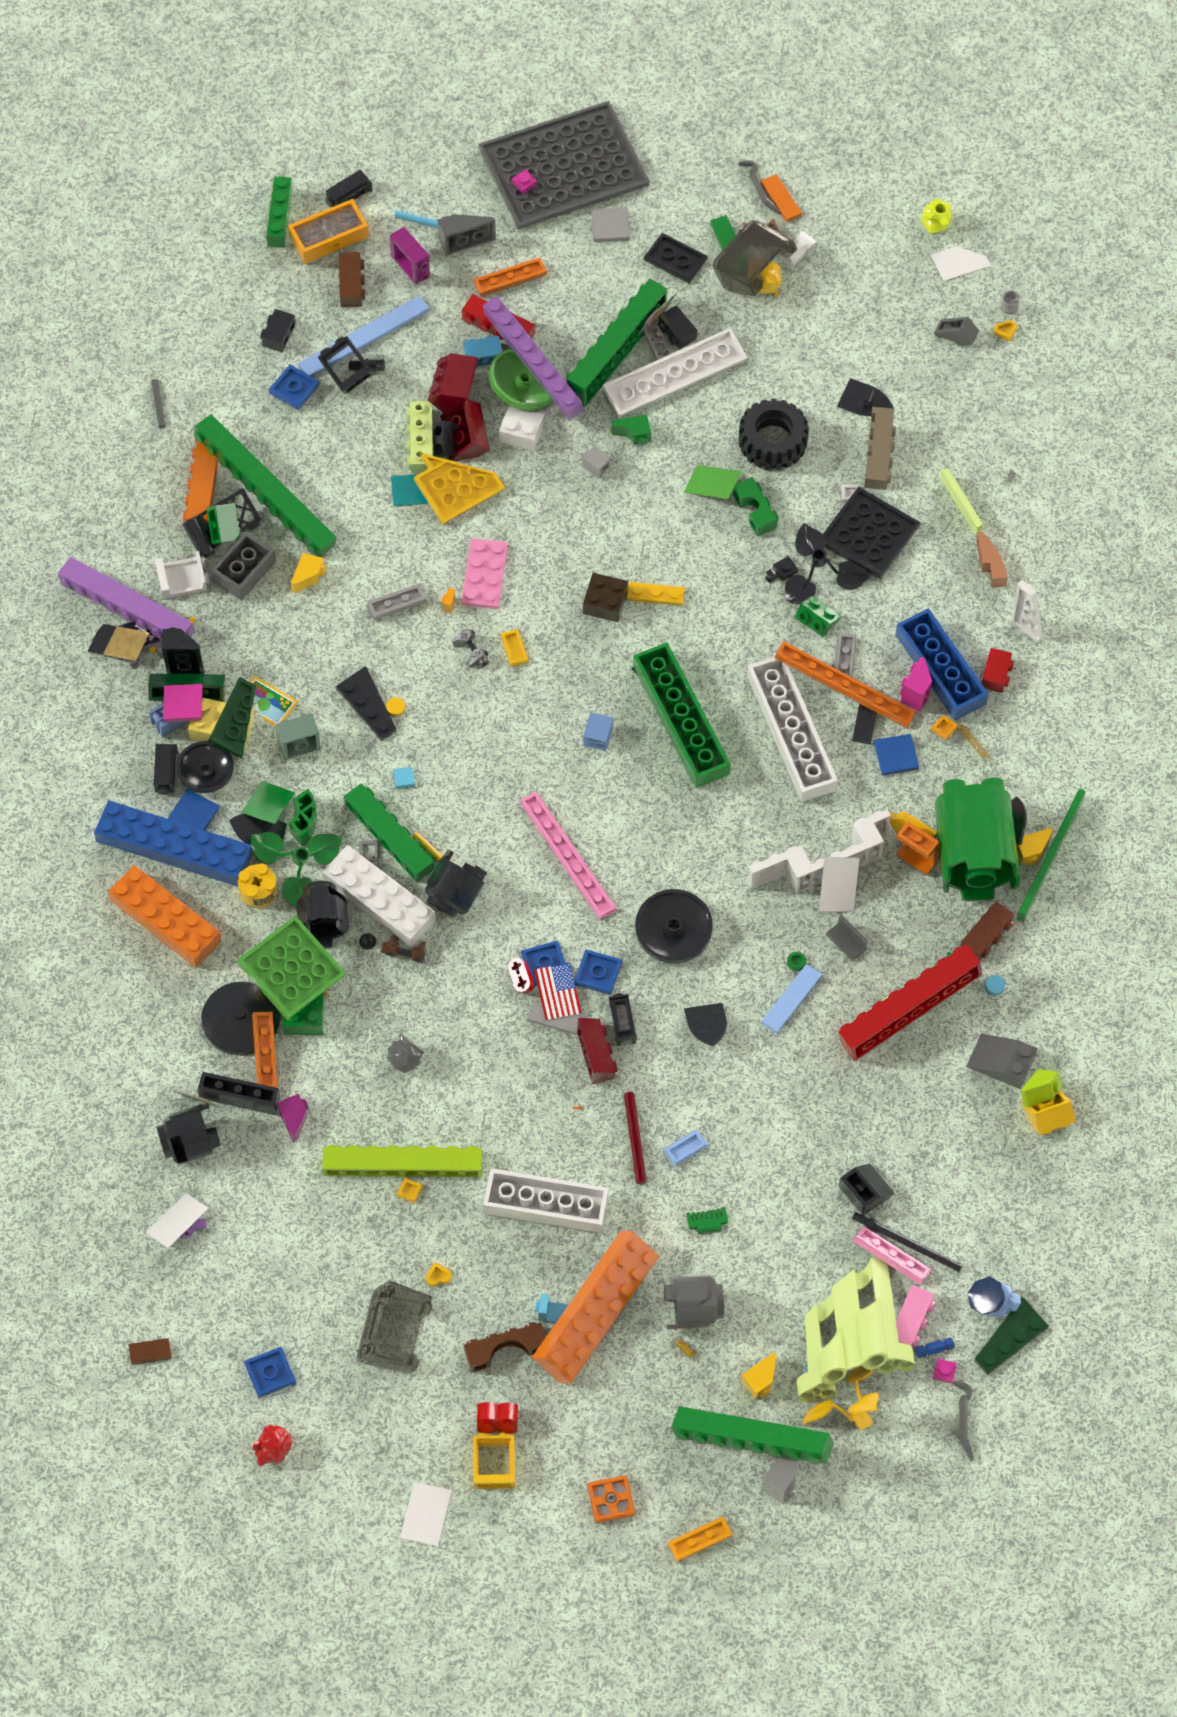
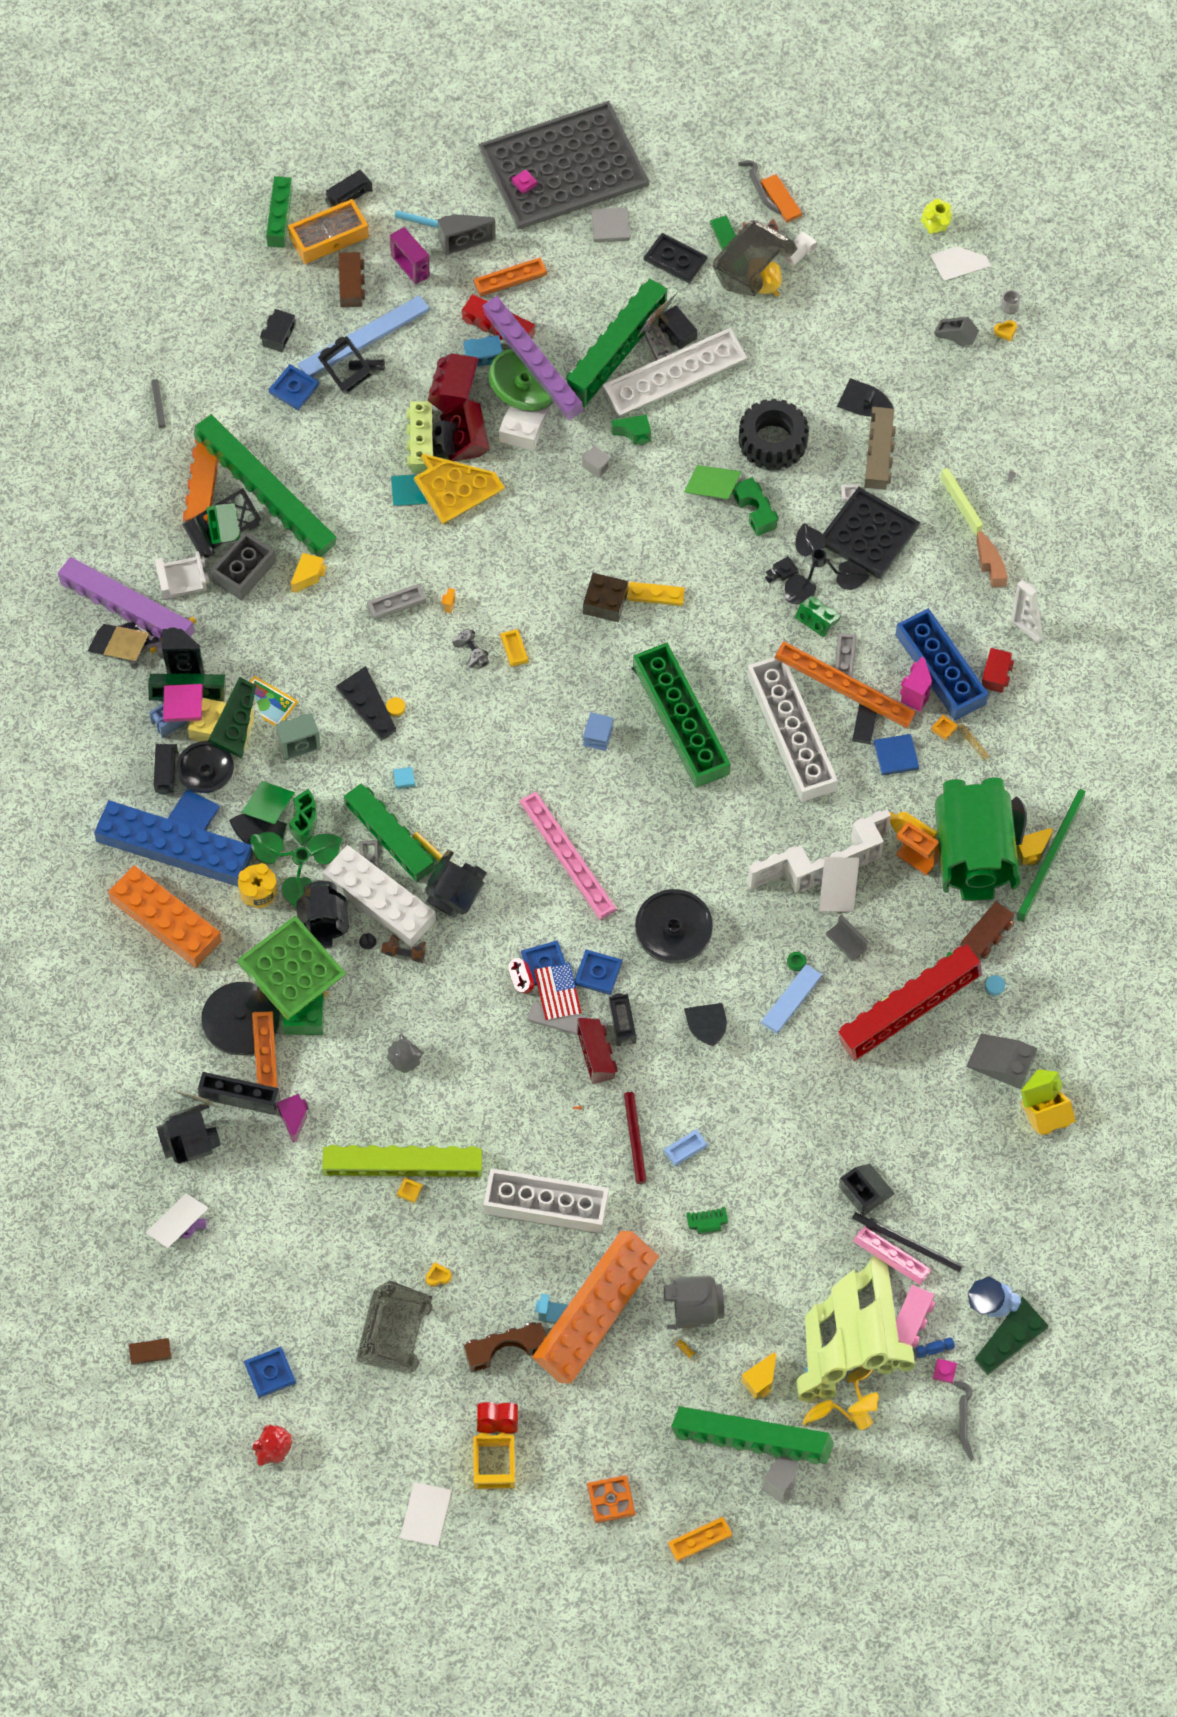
(484, 573): bright pink plate -> none

